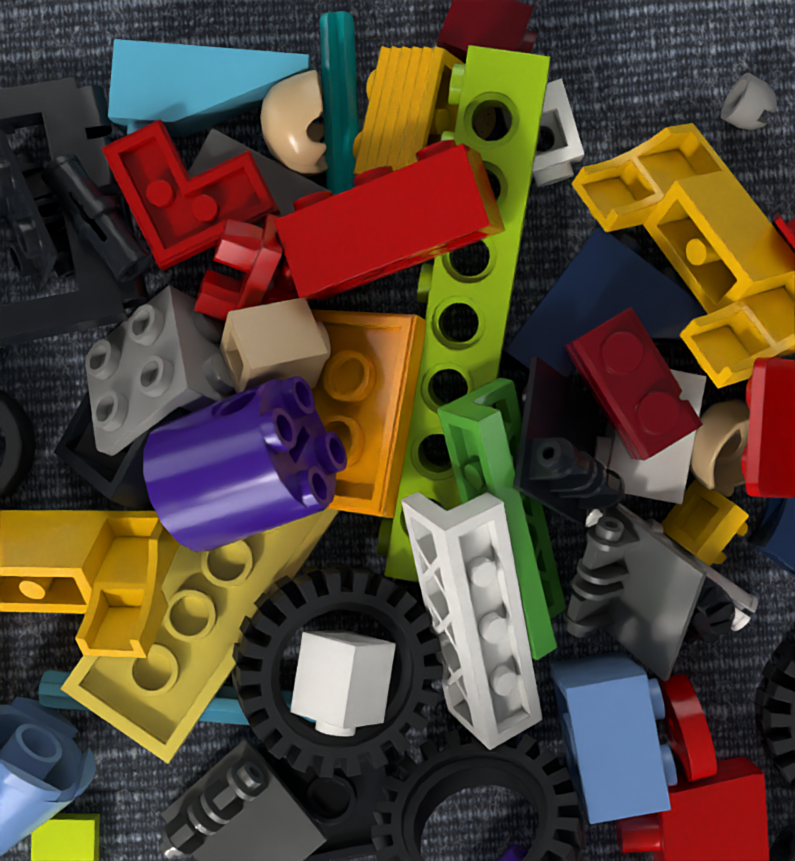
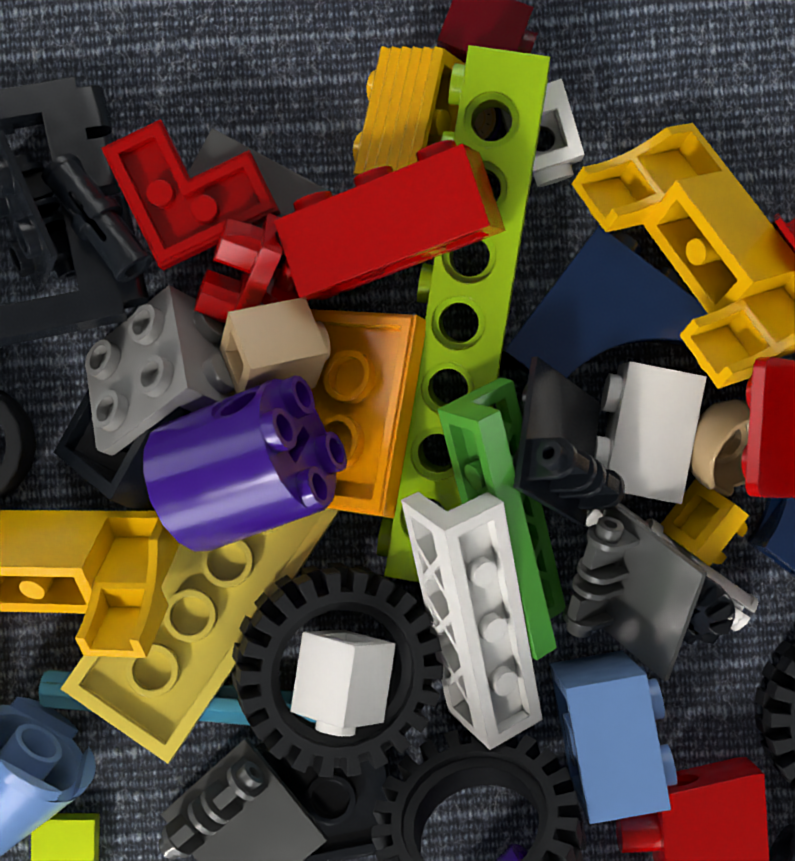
(191, 83): medium azure slope -> none
(289, 126): tan hair -> none
(339, 98): teal axle -> none
(633, 385): dark red brick -> none
(687, 728): red piece -> none
(747, 102): light grey hinge -> none

